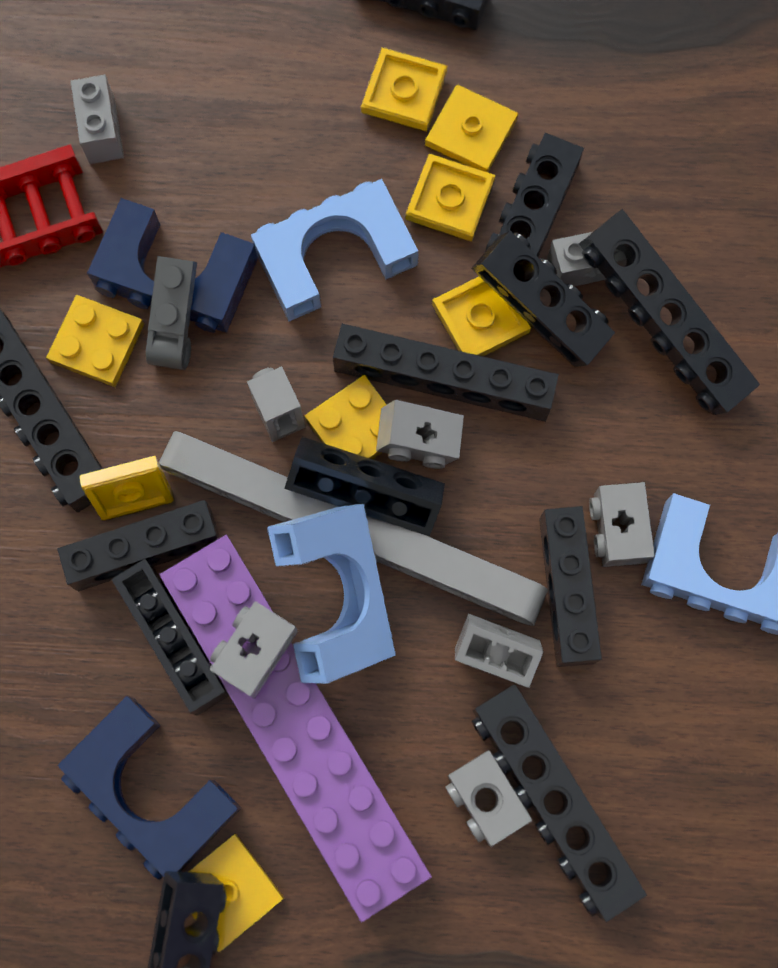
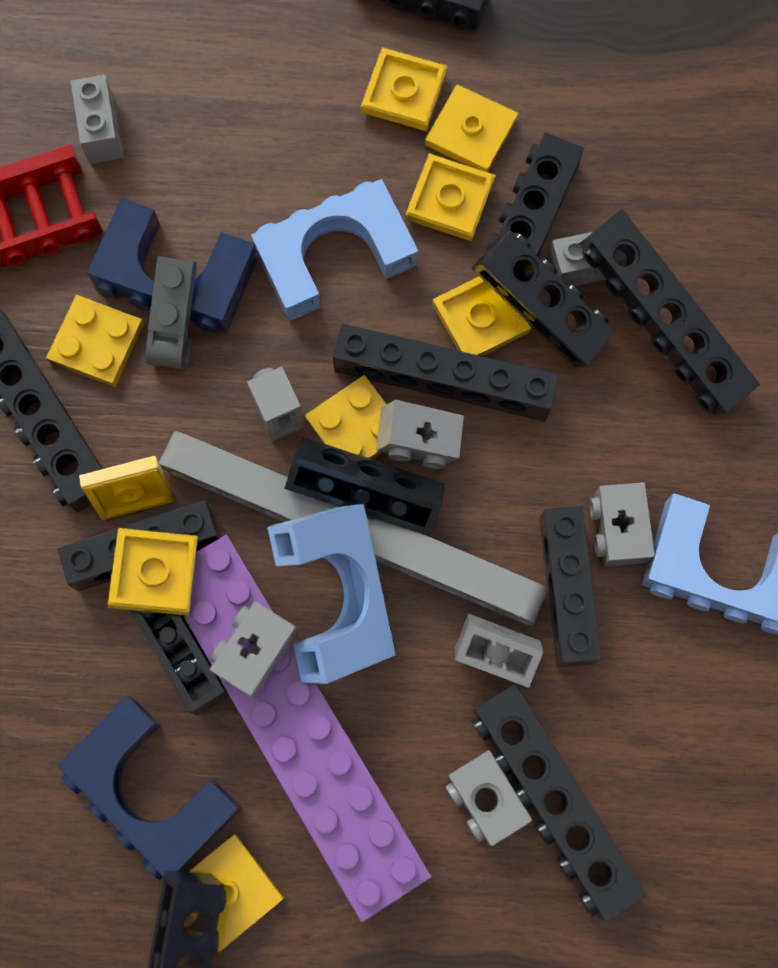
(152, 572): none -> yellow plate

